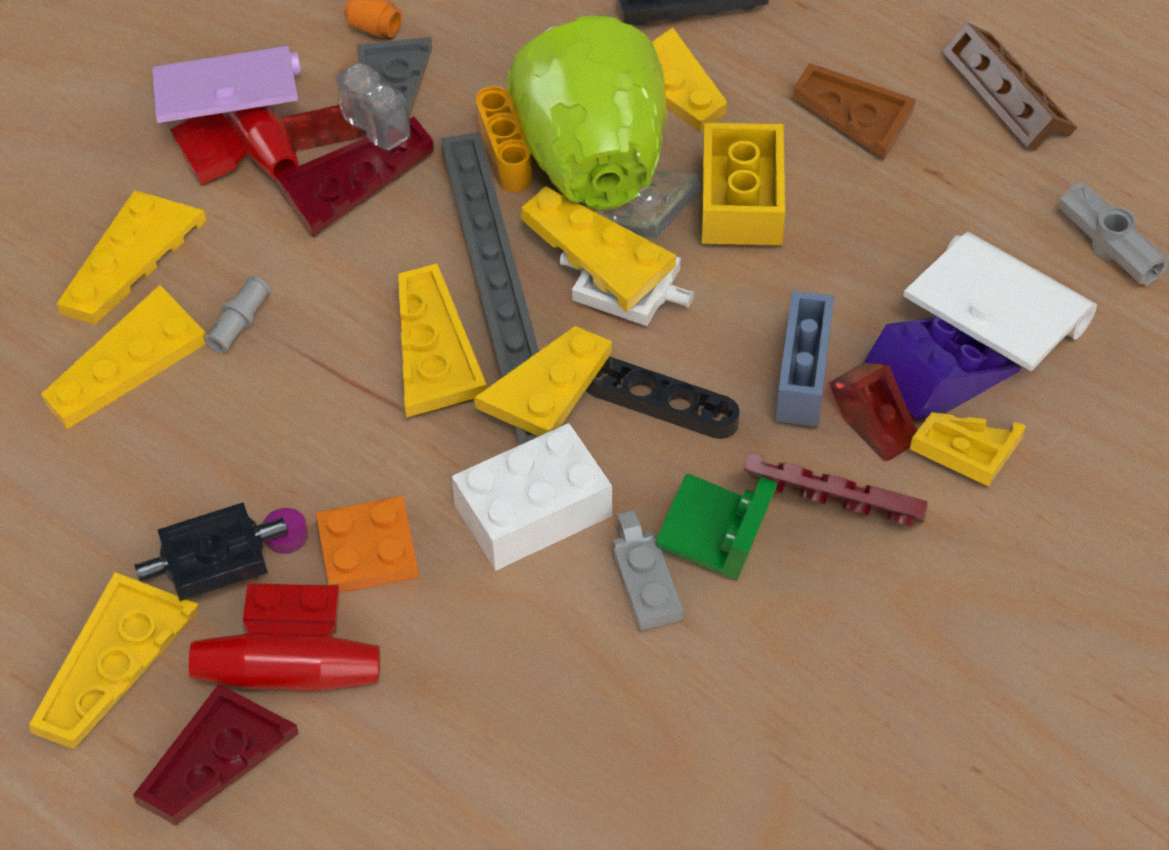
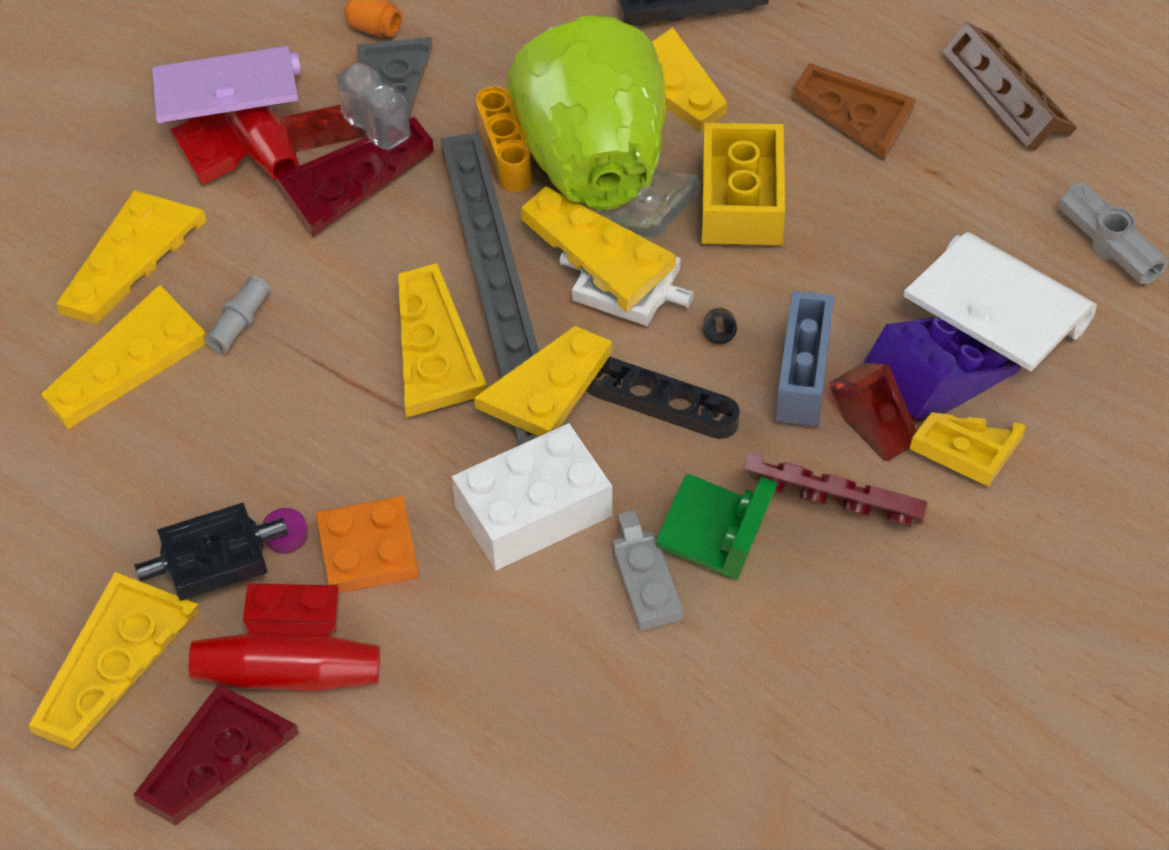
(729, 322): none -> black hinge

